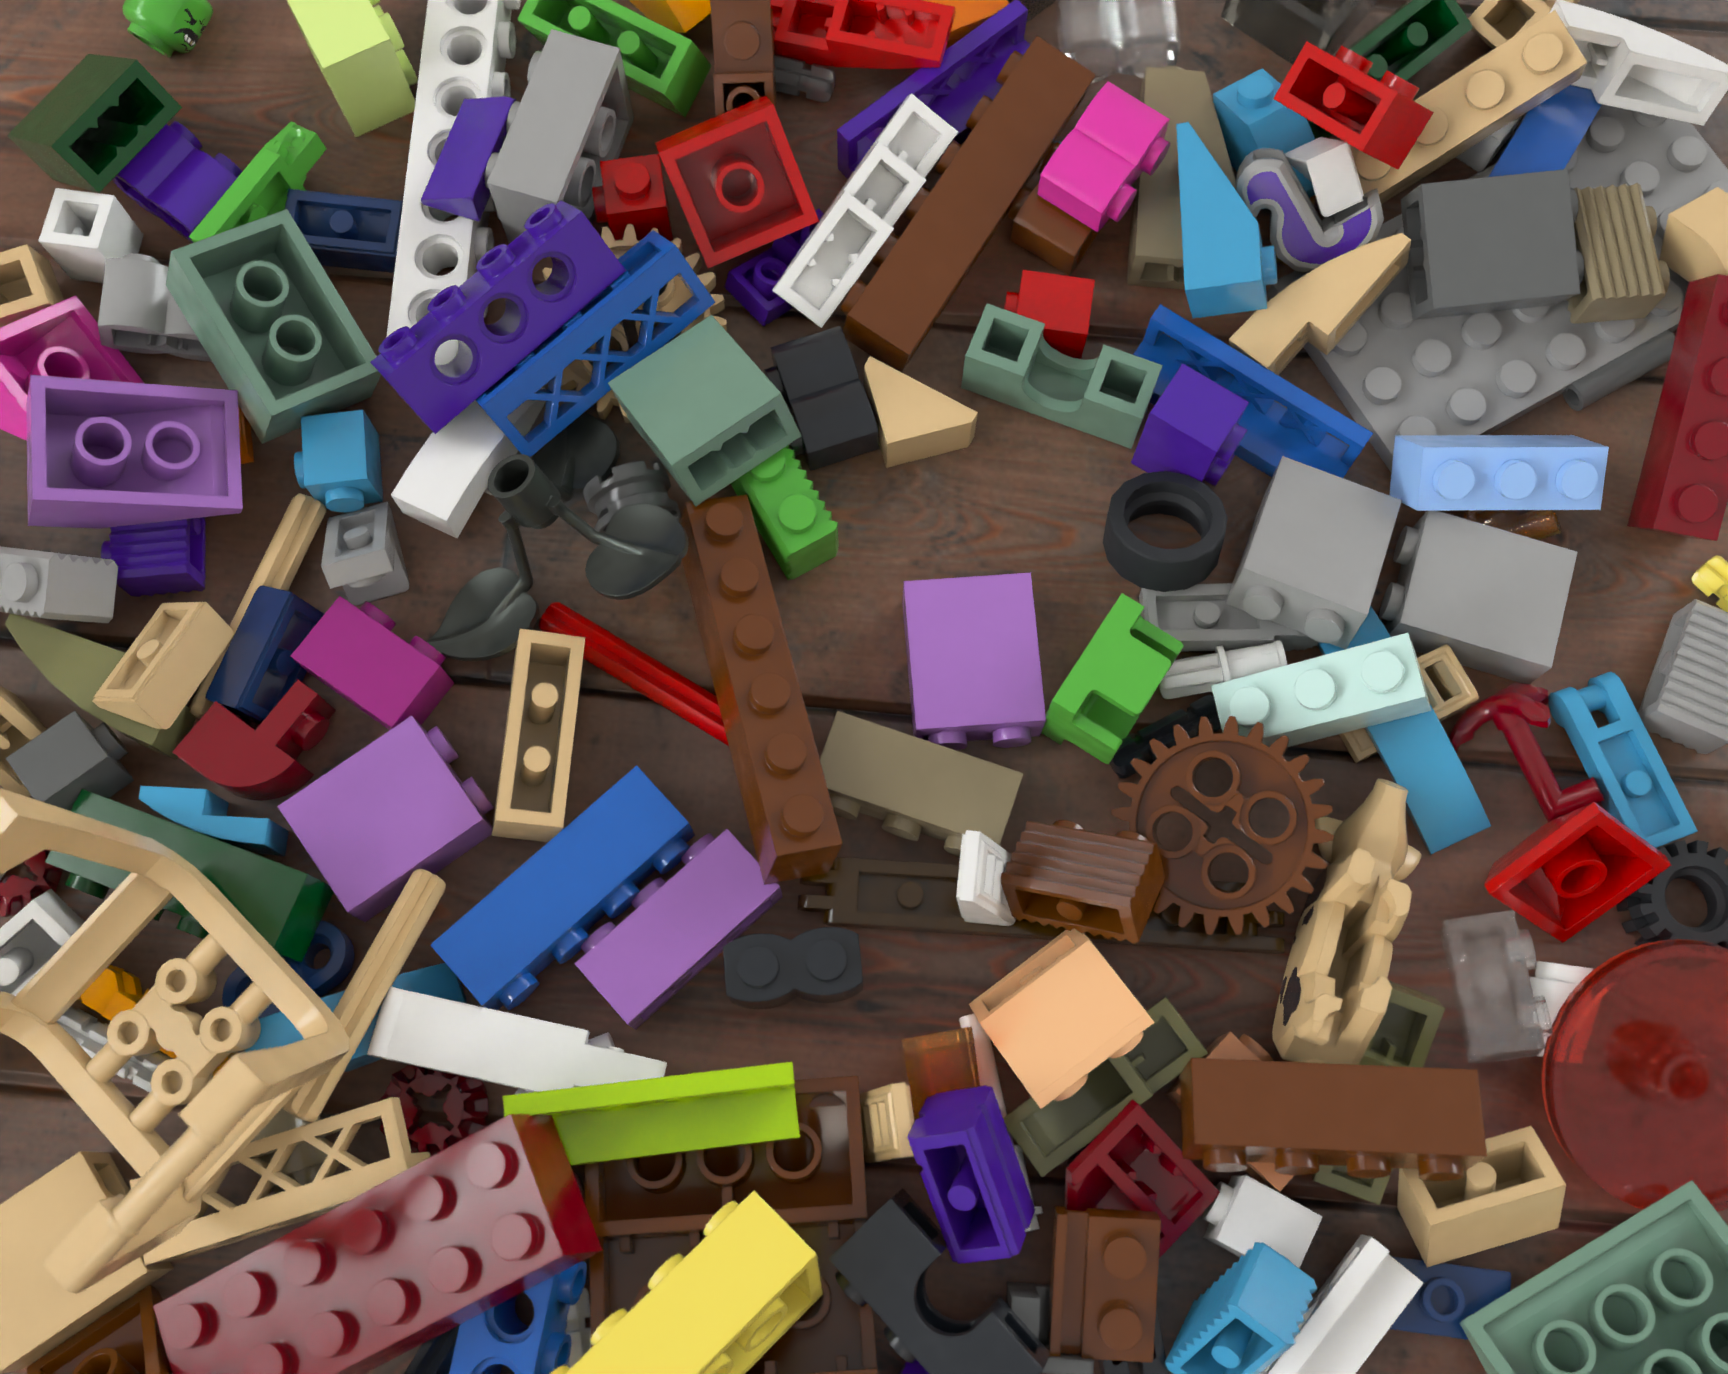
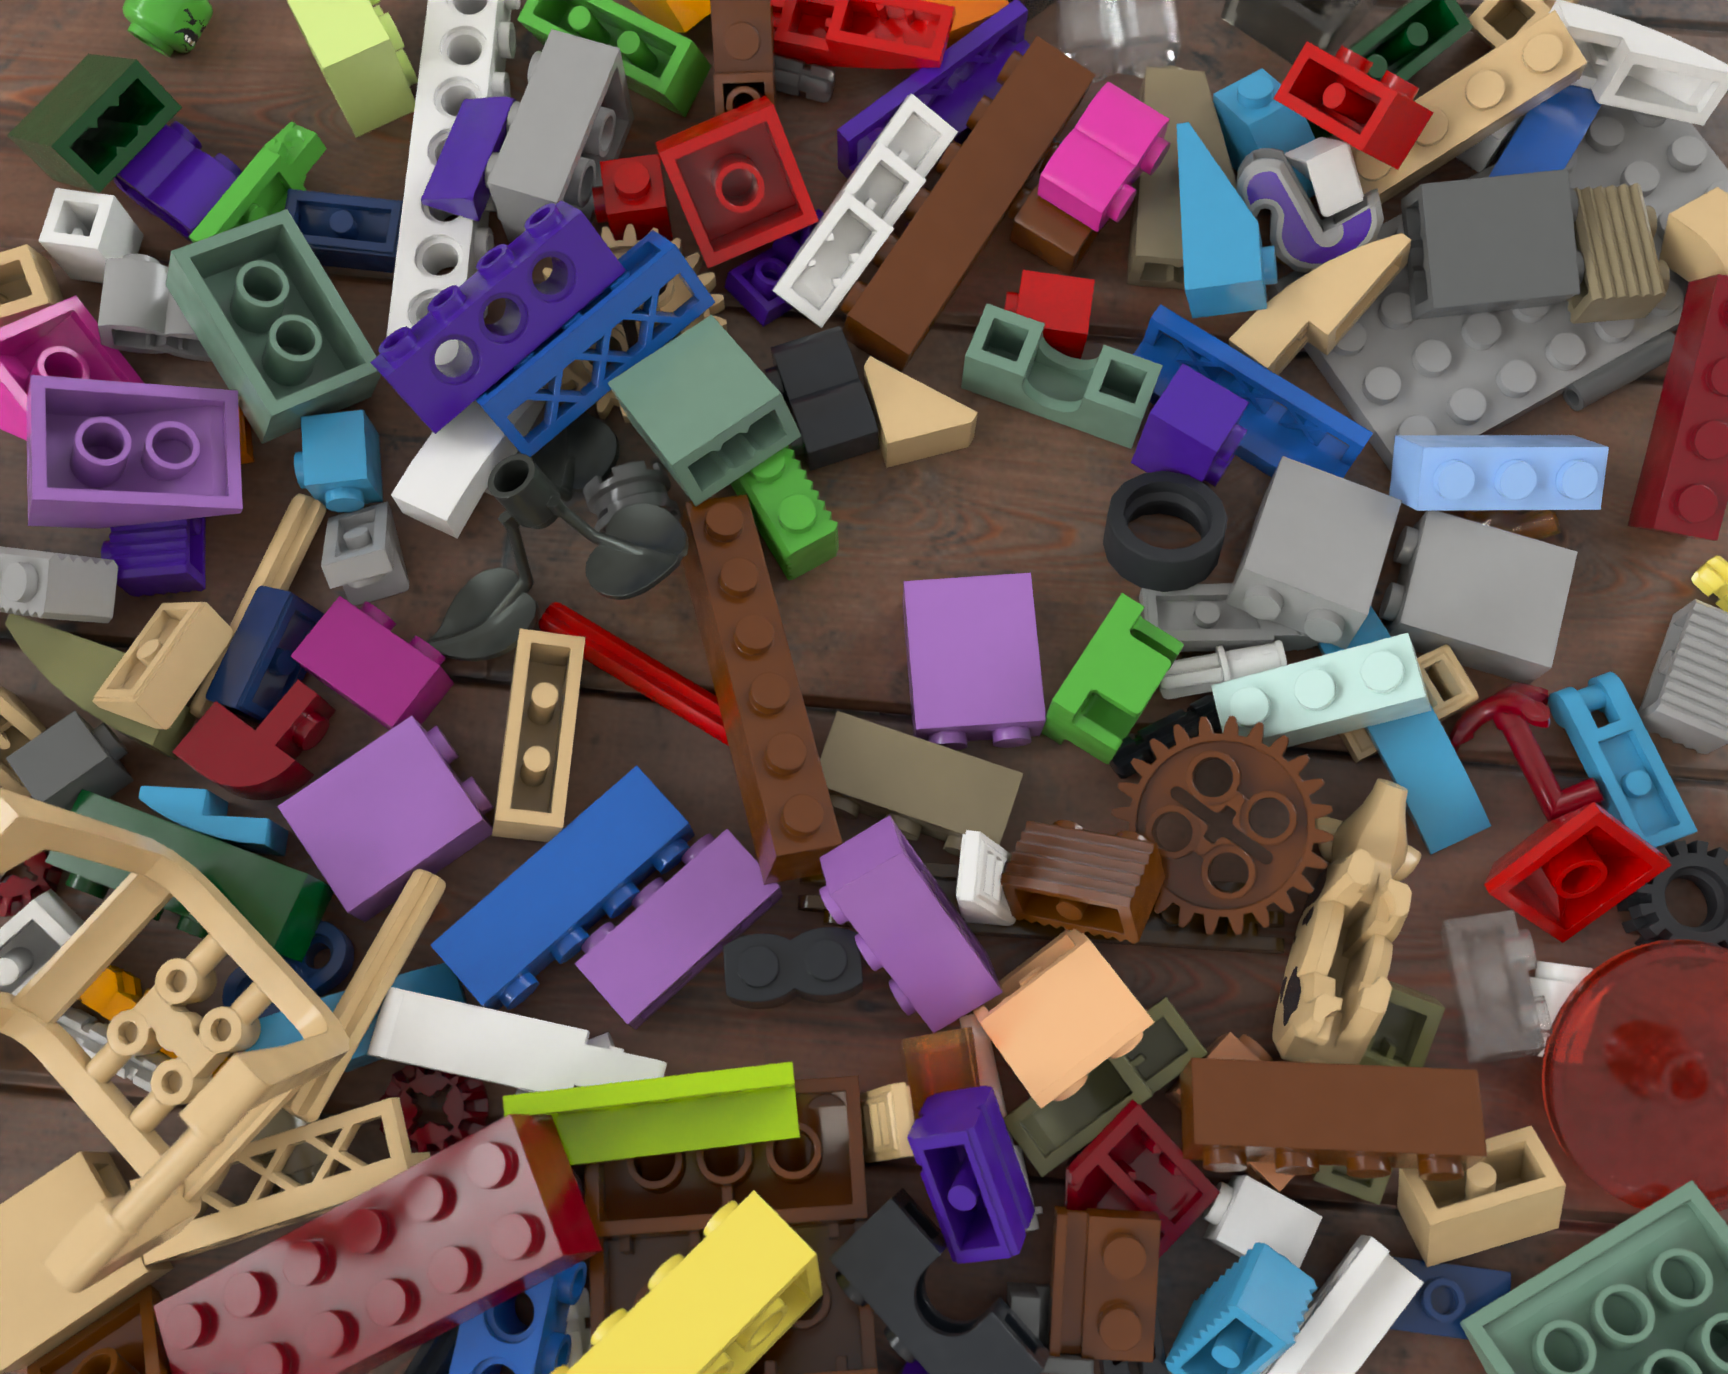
(907, 926): none -> medium lavender brick

